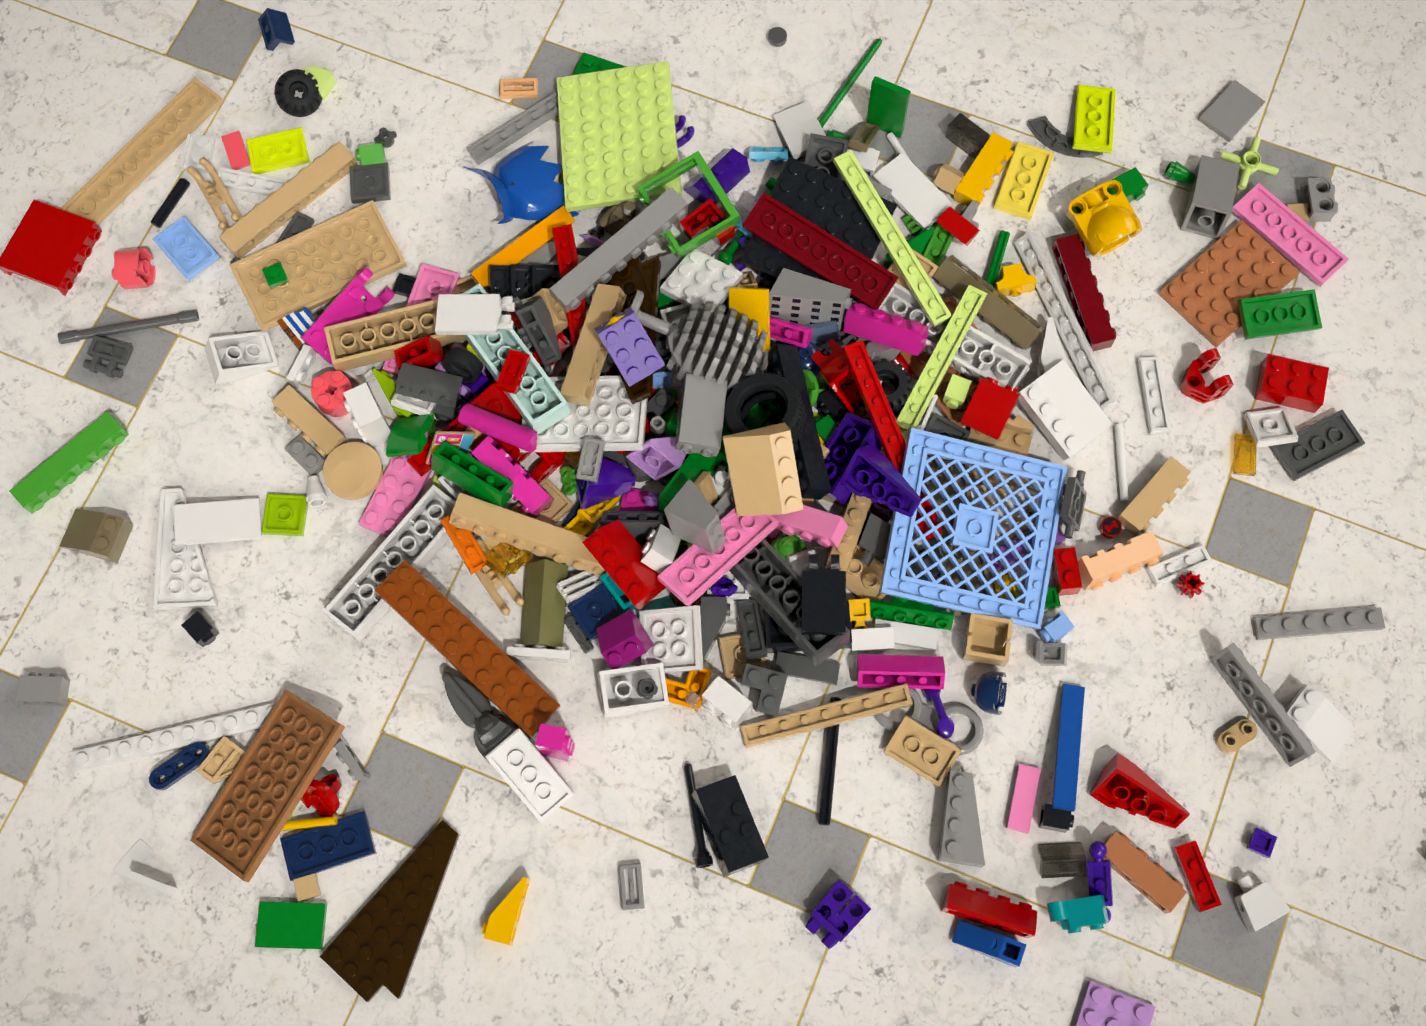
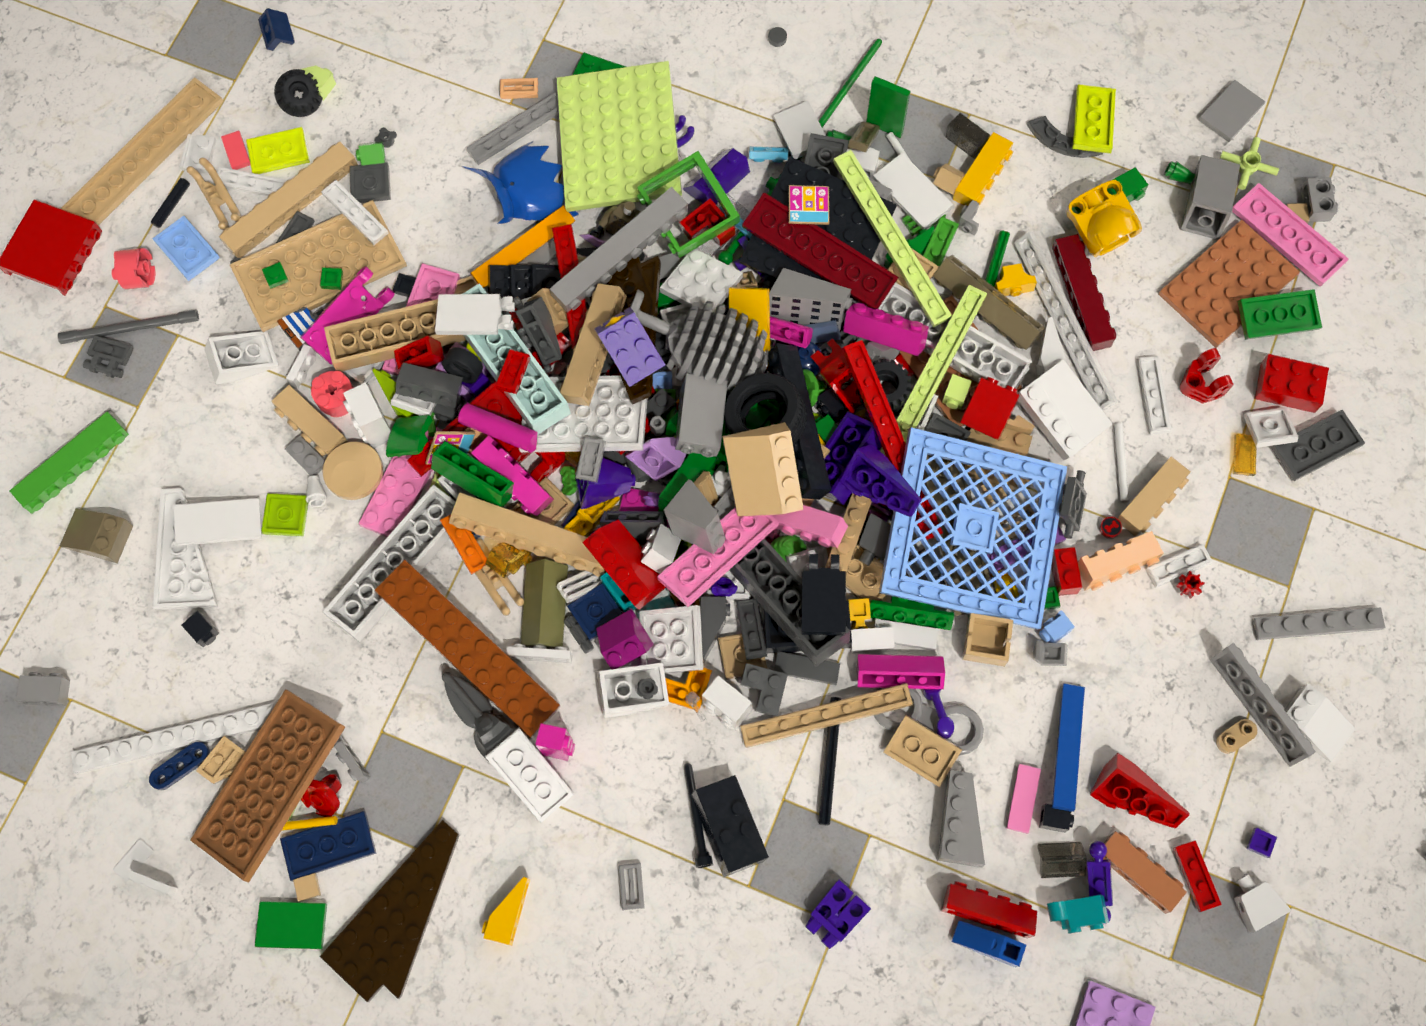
(331, 278): none -> green plate
(355, 212): none -> white tile
(808, 204): none -> piece
(958, 226): red slope -> none
(990, 692): dark blue cylinder -> none
(1024, 180): light yellow tile -> none

